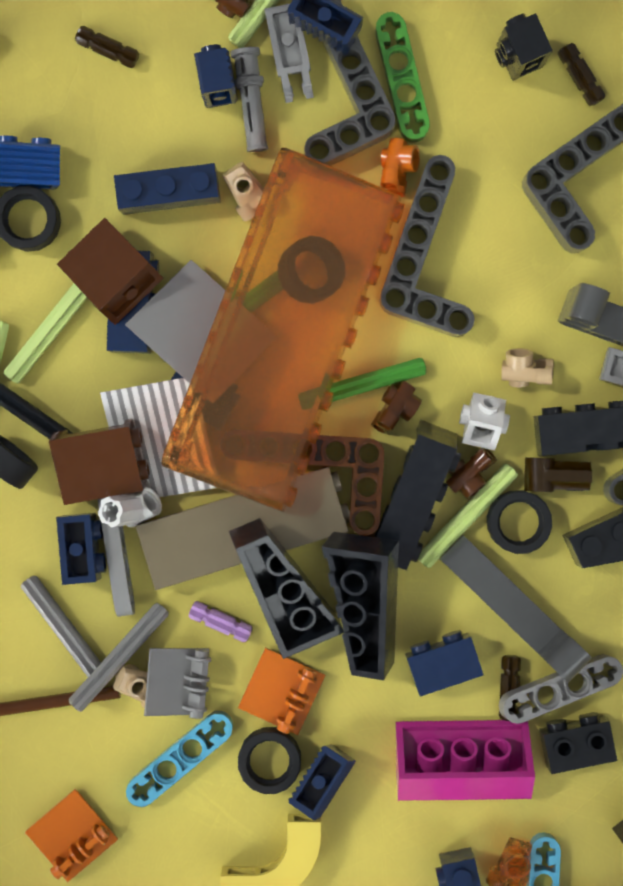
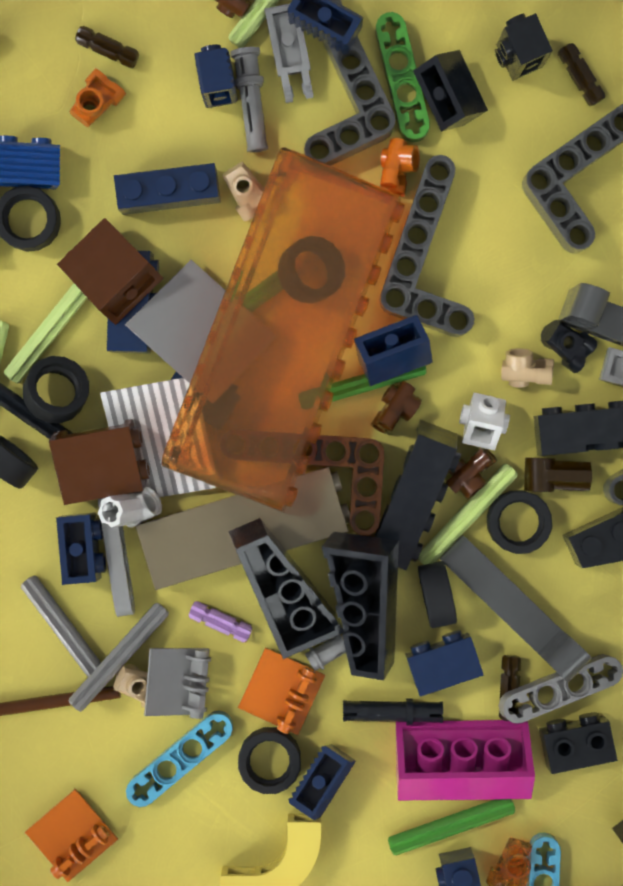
(66, 368): none -> black tyre
(99, 93): none -> orange plate
(326, 652): none -> light grey pin
(393, 350): none -> dark blue brick
(393, 711): none -> black pin
(437, 594): none -> black tyre
(450, 90): none -> black brick
(450, 825): none -> bright green axle
(568, 344): none -> black plate

